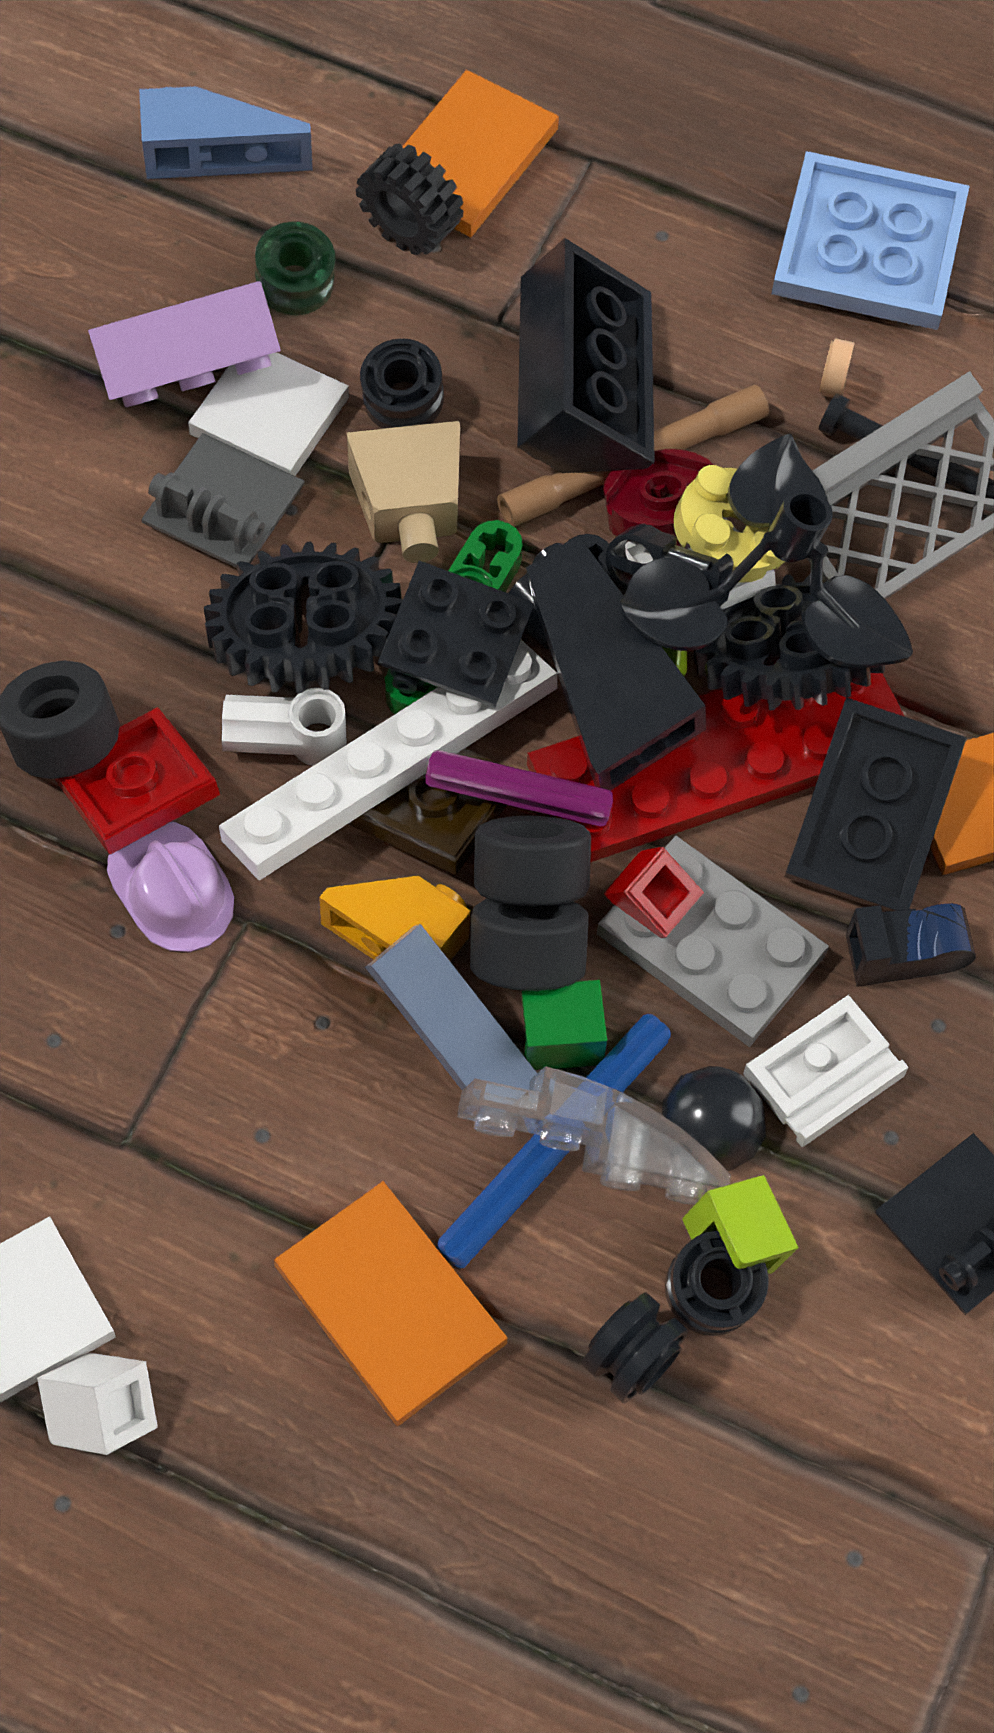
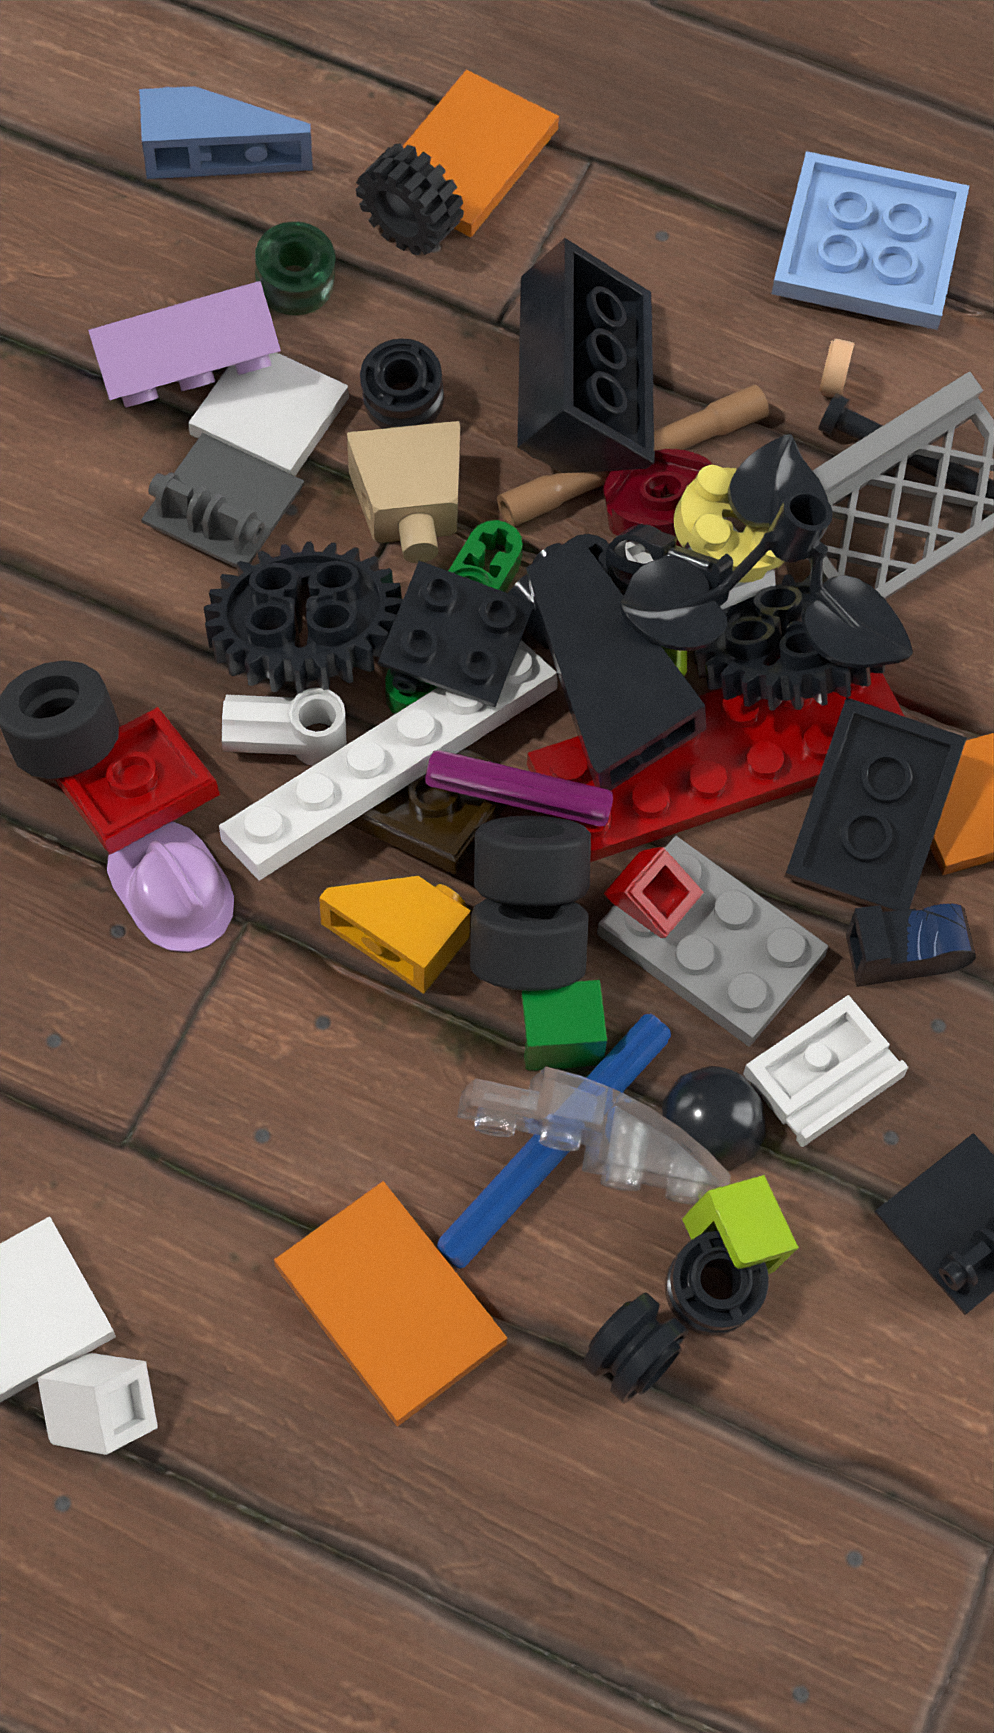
(448, 1013): sand blue tile -> none

